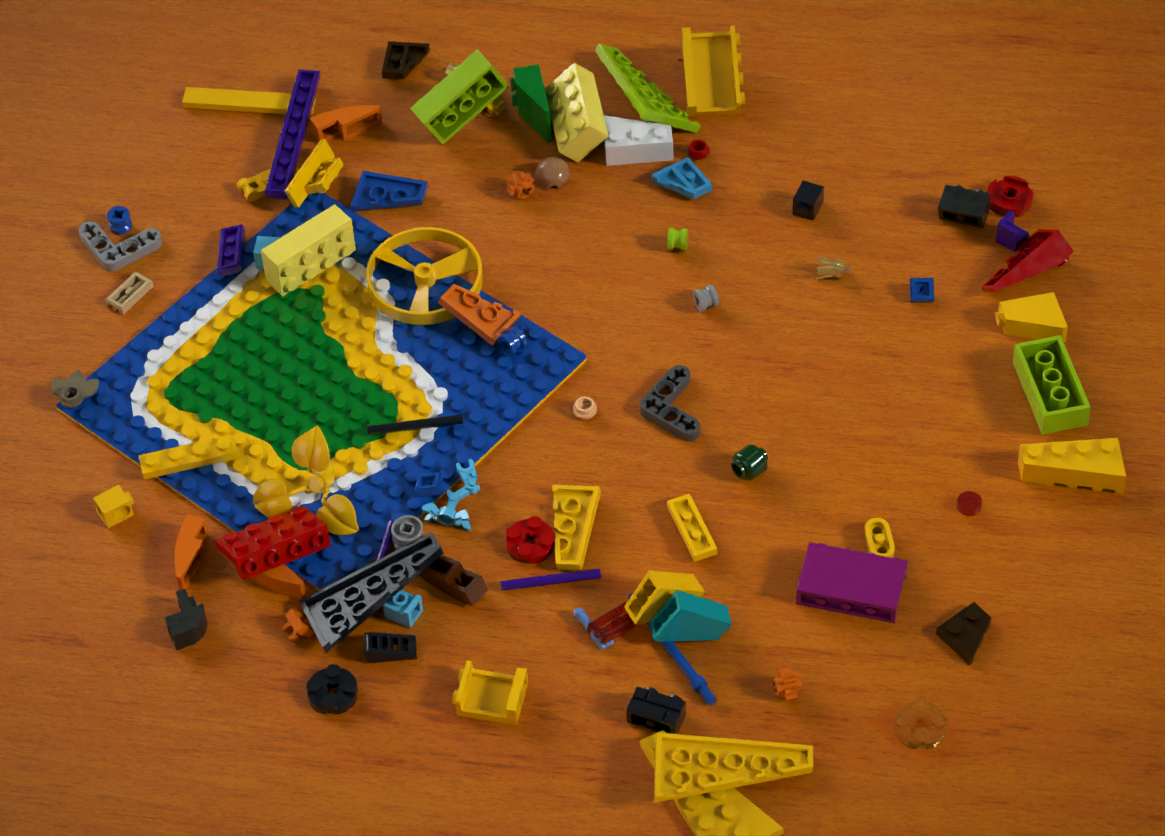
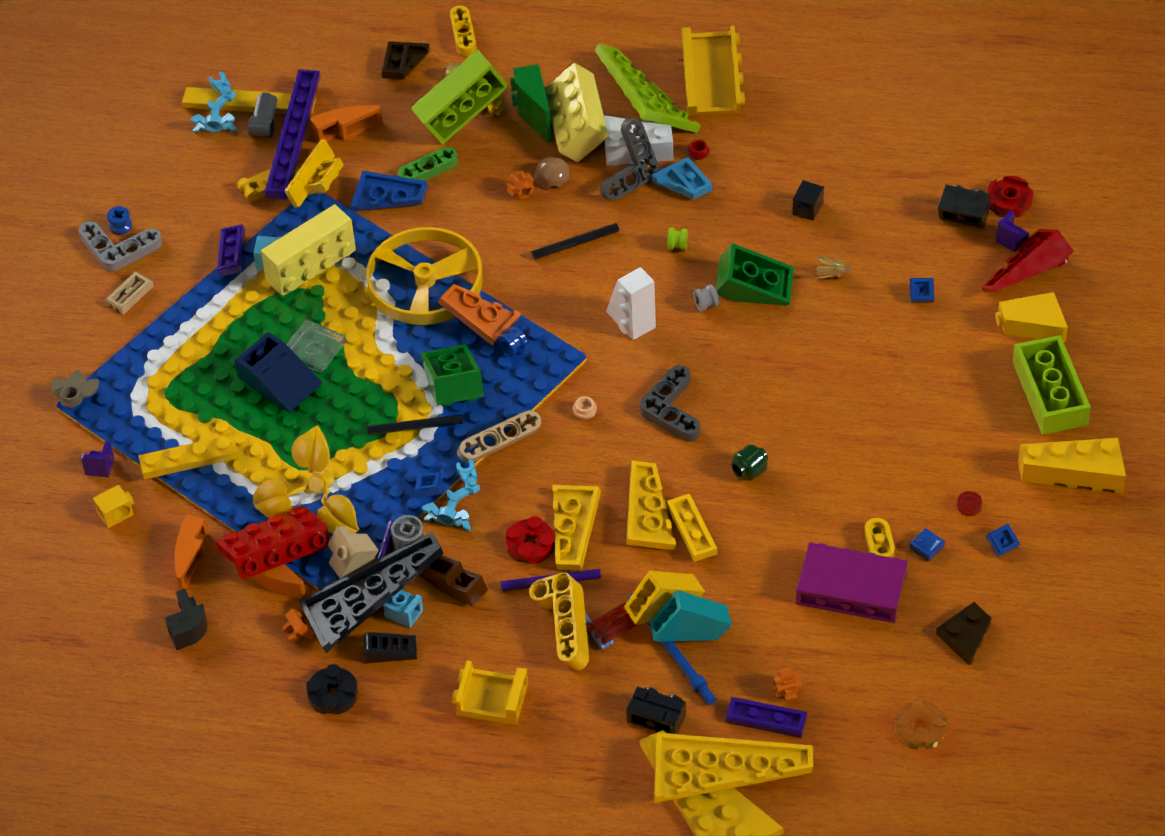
(98, 462): none -> dark purple panel
(215, 122): none -> medium azure piece
(262, 121): none -> dark grey piece
(276, 372): none -> dark blue slope
(316, 345): none -> clear tile
(350, 551): none -> tan brick
(442, 160): none -> bright green beam
(452, 375): none -> green slope
(460, 38): none -> yellow beam
(499, 436): none -> tan beam
(567, 600): none -> yellow beam
(574, 241): none -> black bar
(634, 304): none -> white wedge
(637, 168): none -> dark grey beam
(647, 512): none -> yellow wing
(753, 277): none -> green slope
(766, 717): none -> dark purple tile
(927, 544): none -> blue tile
(1002, 540): none -> blue tile

